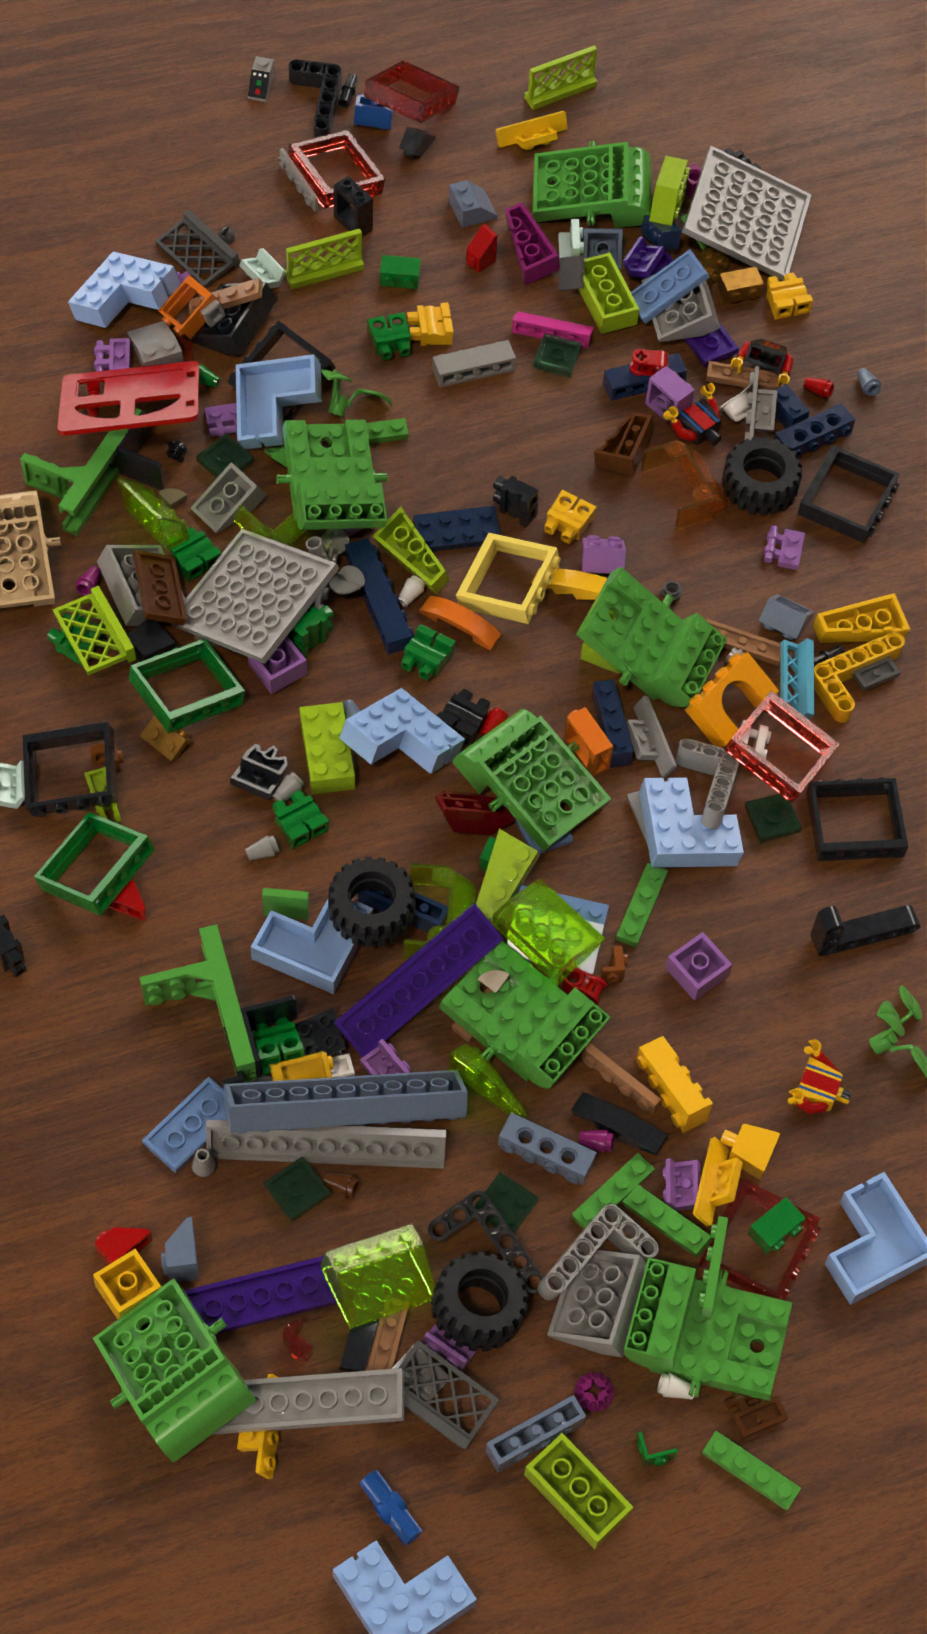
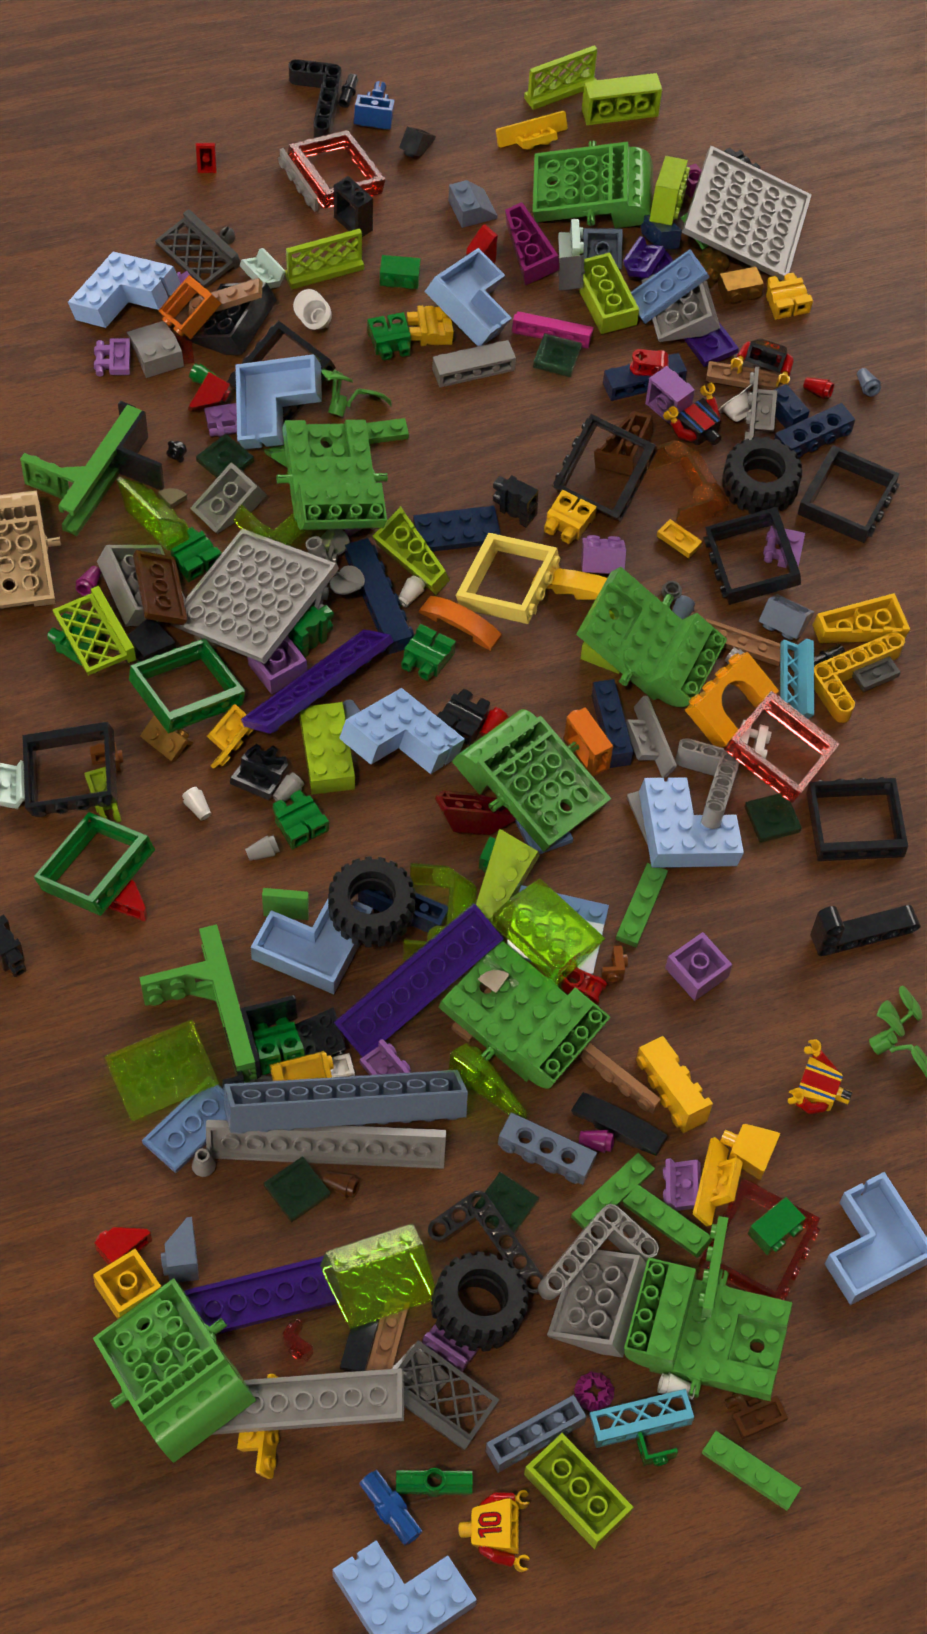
(127, 388): door -> none
(161, 1070): none -> clear neon green slope
(196, 803): none -> white cone
(206, 157): none -> red slope
(210, 393): none -> red slope
(213, 313): light grey tile -> none
(228, 734): none -> yellow bracket
(261, 79): slope -> none
(312, 309): none -> white piece
(317, 681): none -> dark purple plate
(443, 91): clear red window -> none
(451, 1482): none -> green piece
(464, 296): none -> light blue piece
(496, 1528): none -> torso
(579, 445): none -> black window
(621, 99): none -> lime brick
(649, 1426): none -> medium azure fence
(679, 538): none -> yellow plate
(683, 606): none -> sand blue cone
(744, 525): none -> black window

